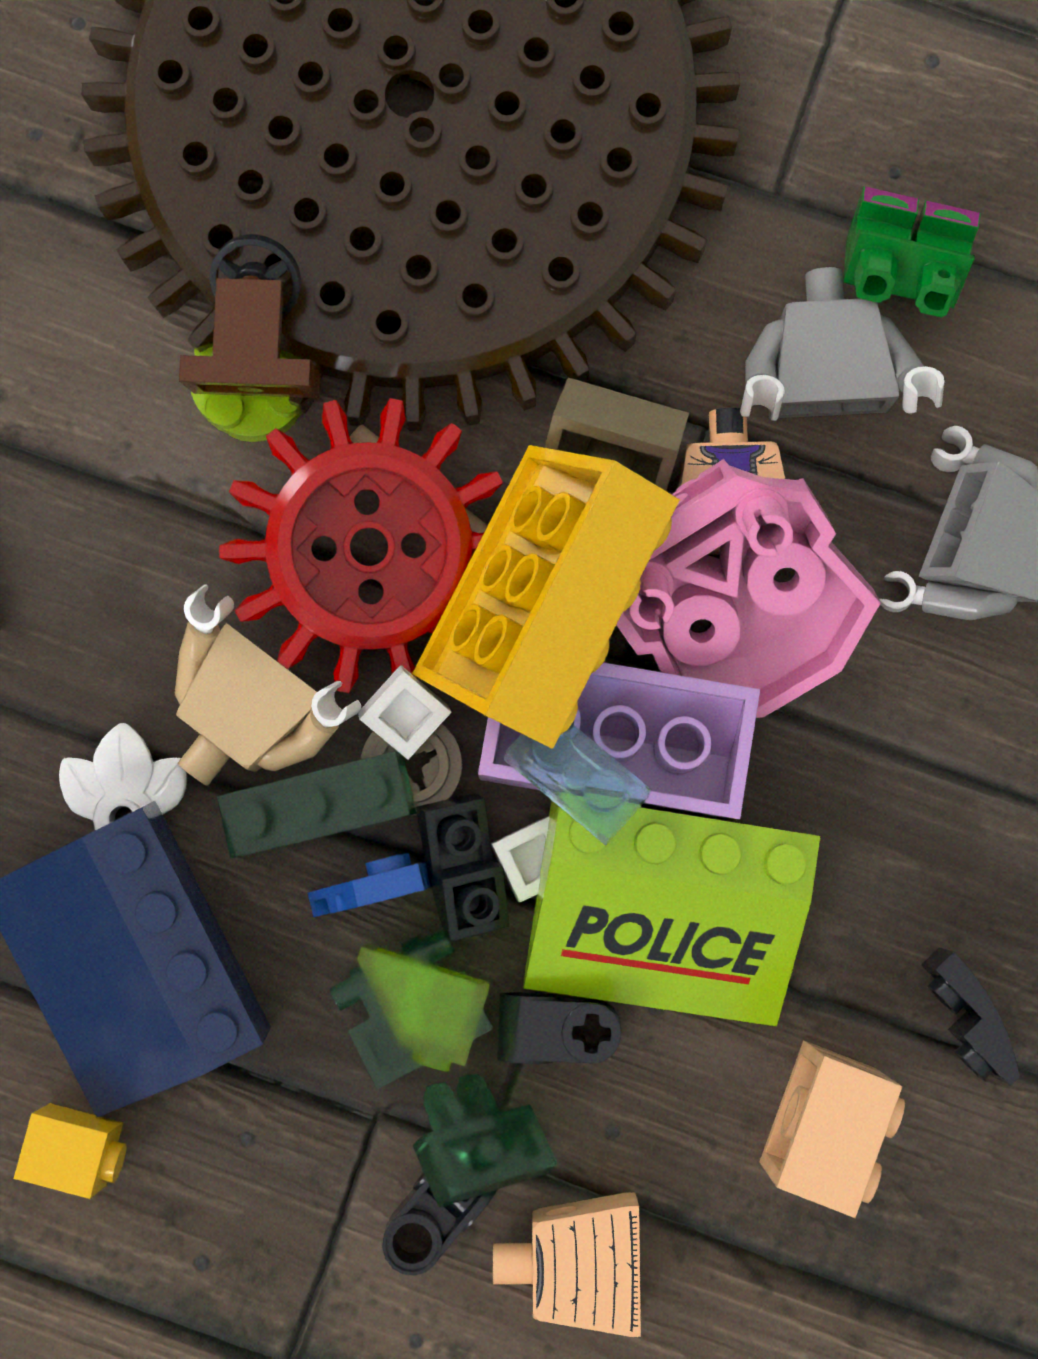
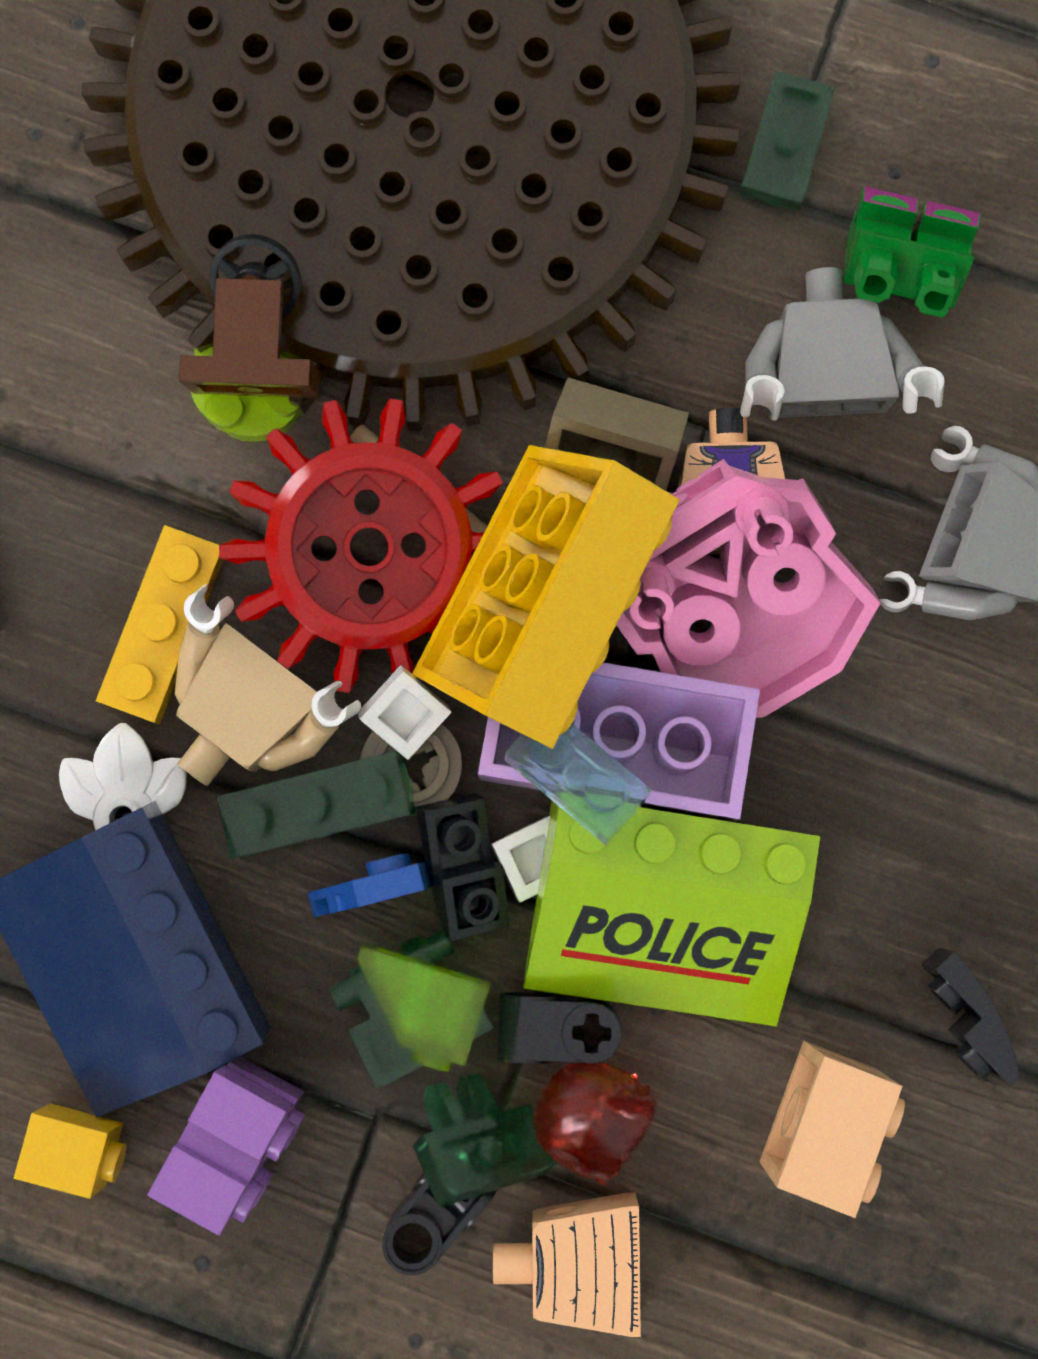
(149, 646): none -> yellow plate
(223, 1150): none -> medium lavender brick
(593, 1118): none -> clear red hair
(787, 141): none -> clear green plate

